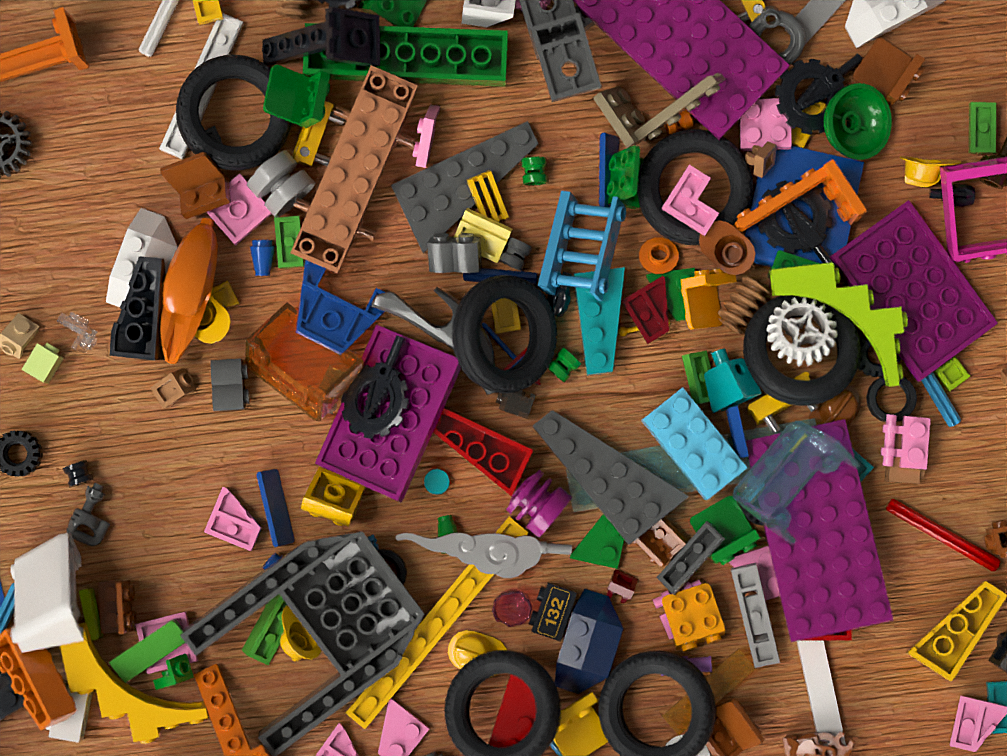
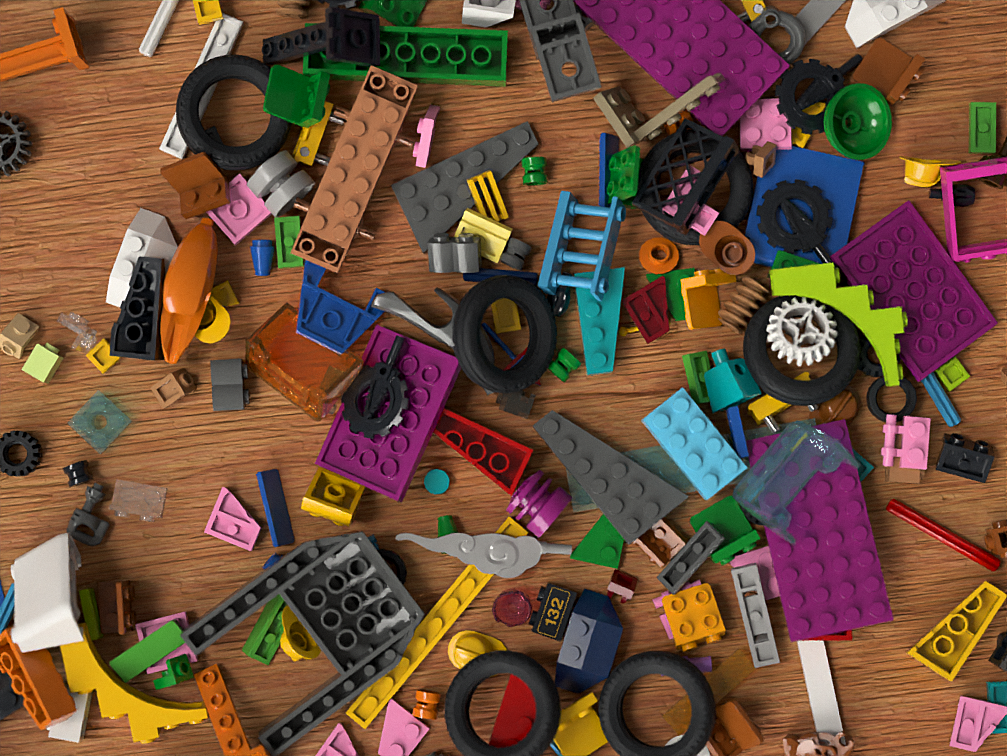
(84, 419): none -> clear light blue piece
(100, 356): none -> yellow tile
(138, 499): none -> clear bracket
(423, 709): none -> orange wheel
(700, 190): none -> black fence
(835, 188): orange bracket -> none
(965, 457): none -> black bracket

